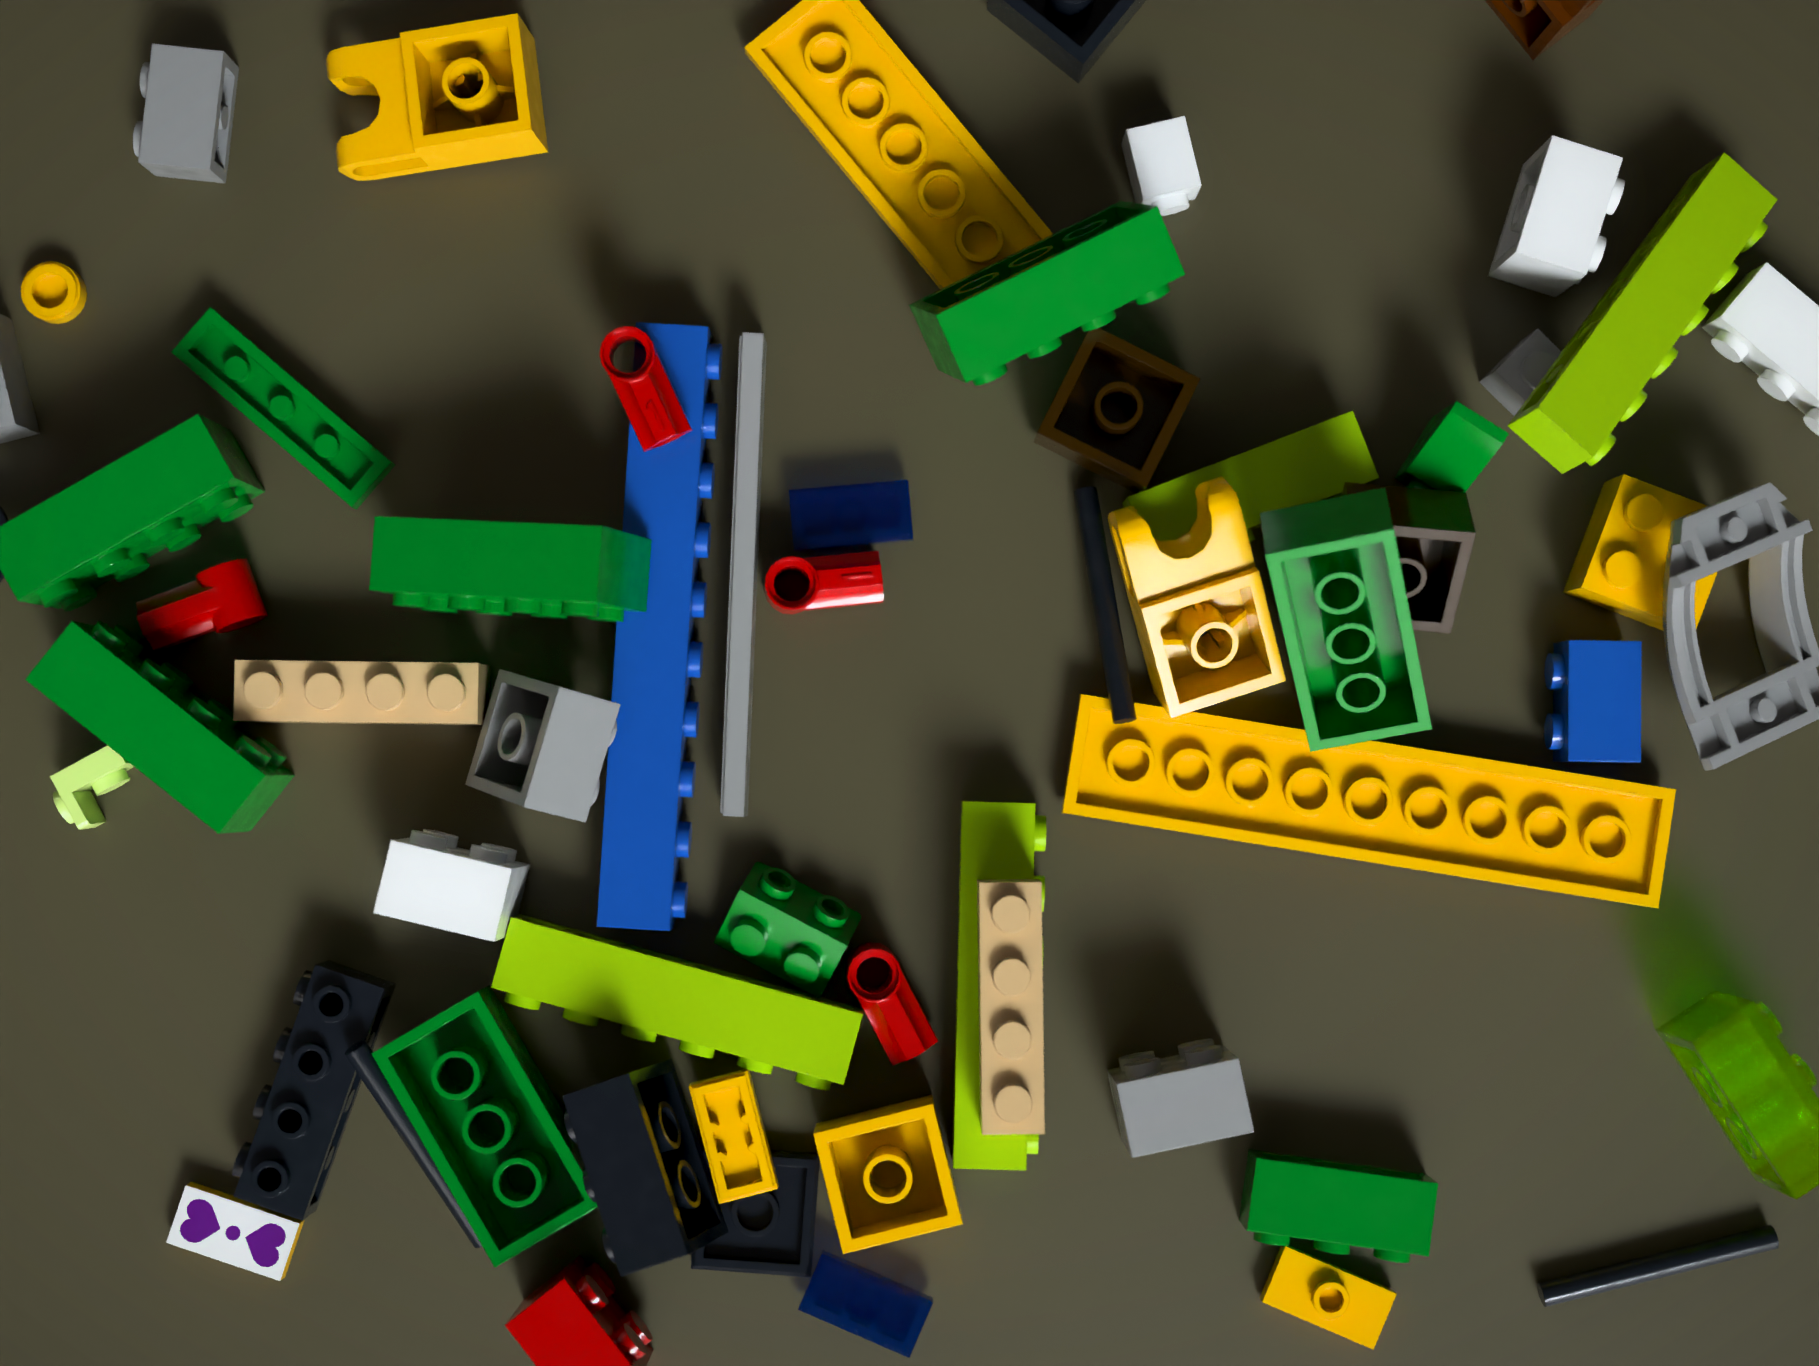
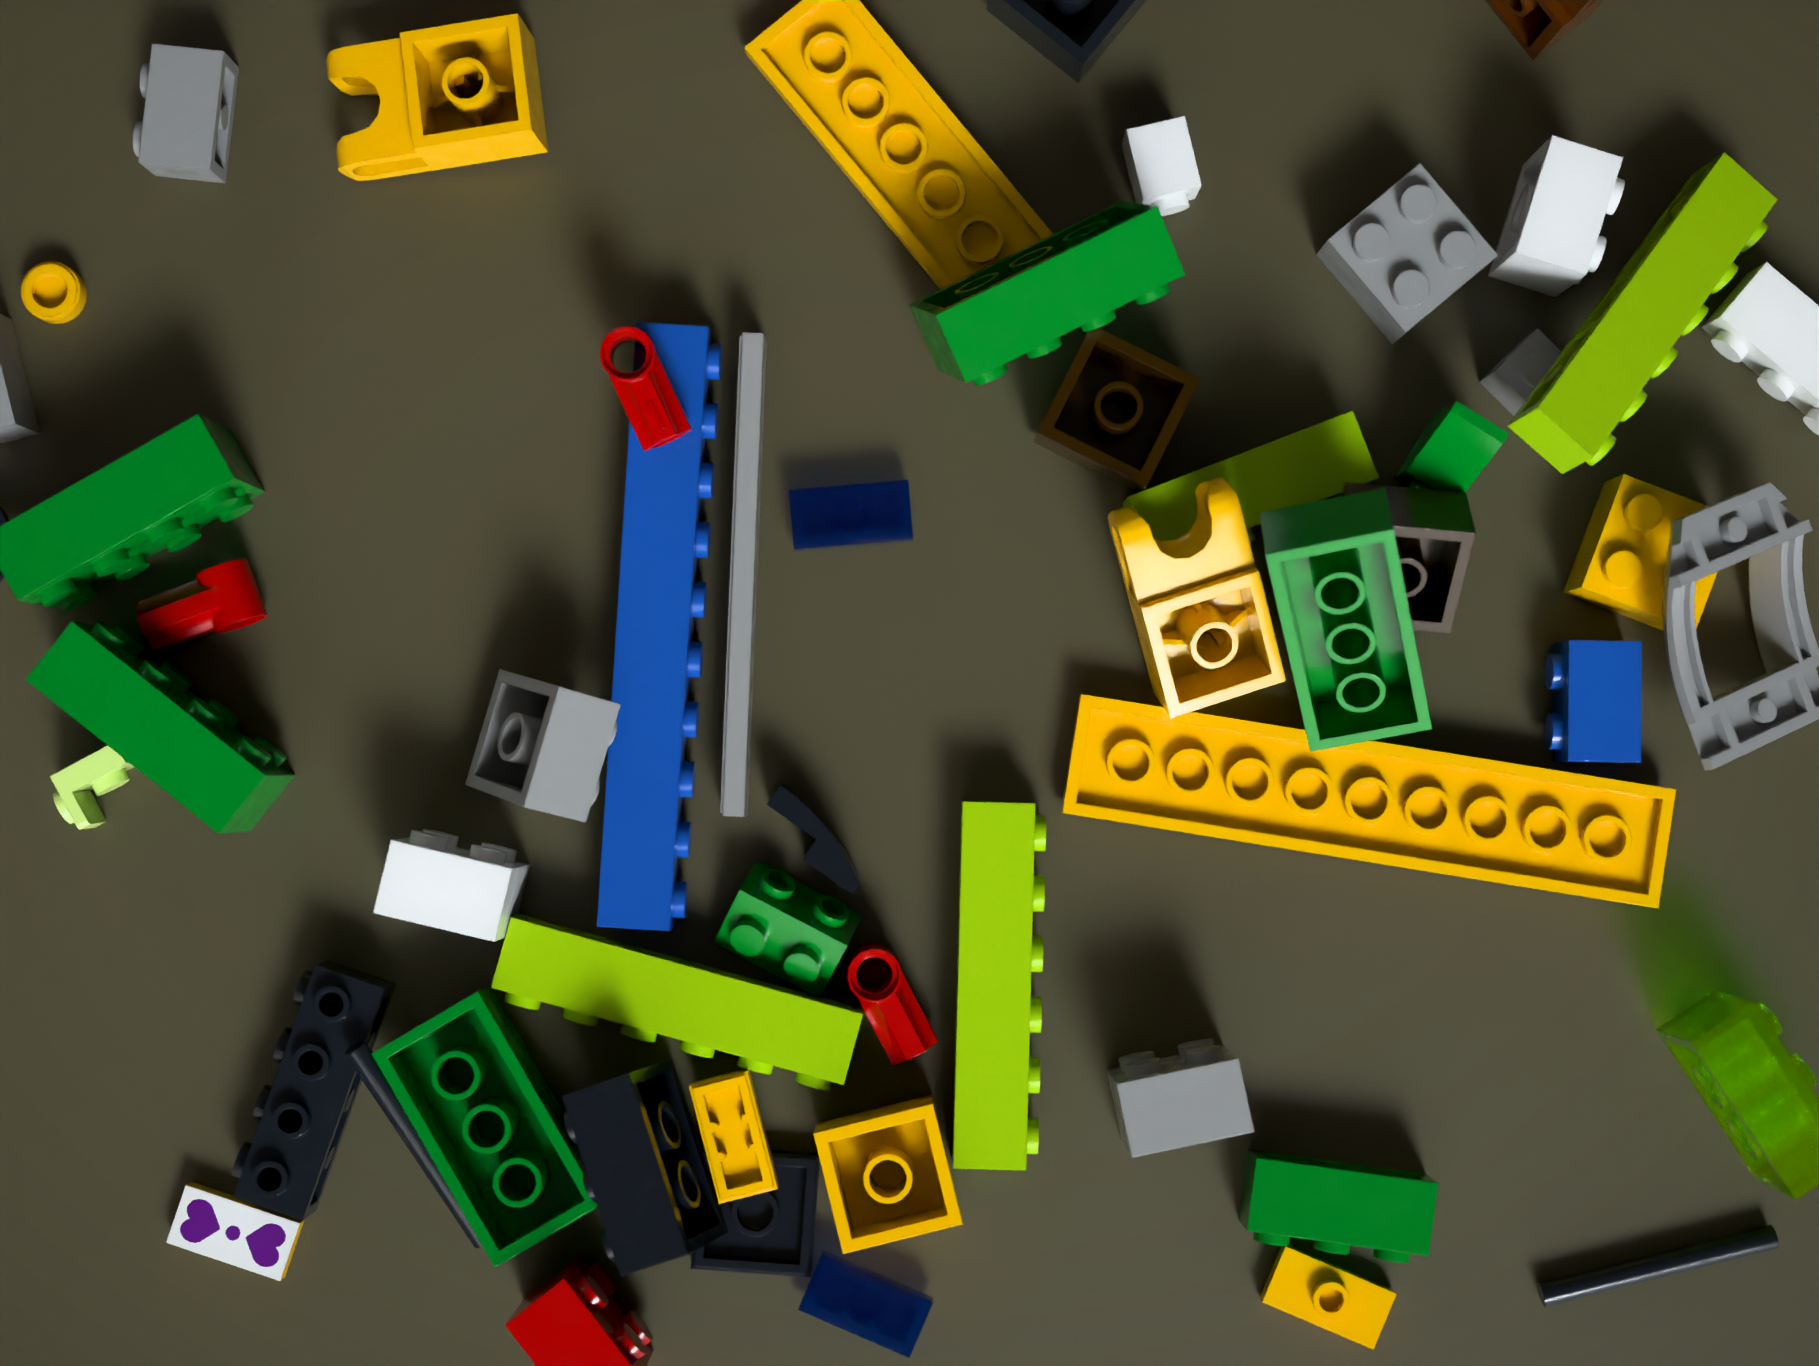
(283, 408): green plate -> none
(361, 692): tan brick -> none
(510, 567): green brick -> none
(826, 852): none -> black slope
(831, 581): red piece -> none
(1010, 1006): tan brick -> none
(1105, 605): black bar -> none
(1406, 253): none -> light grey brick

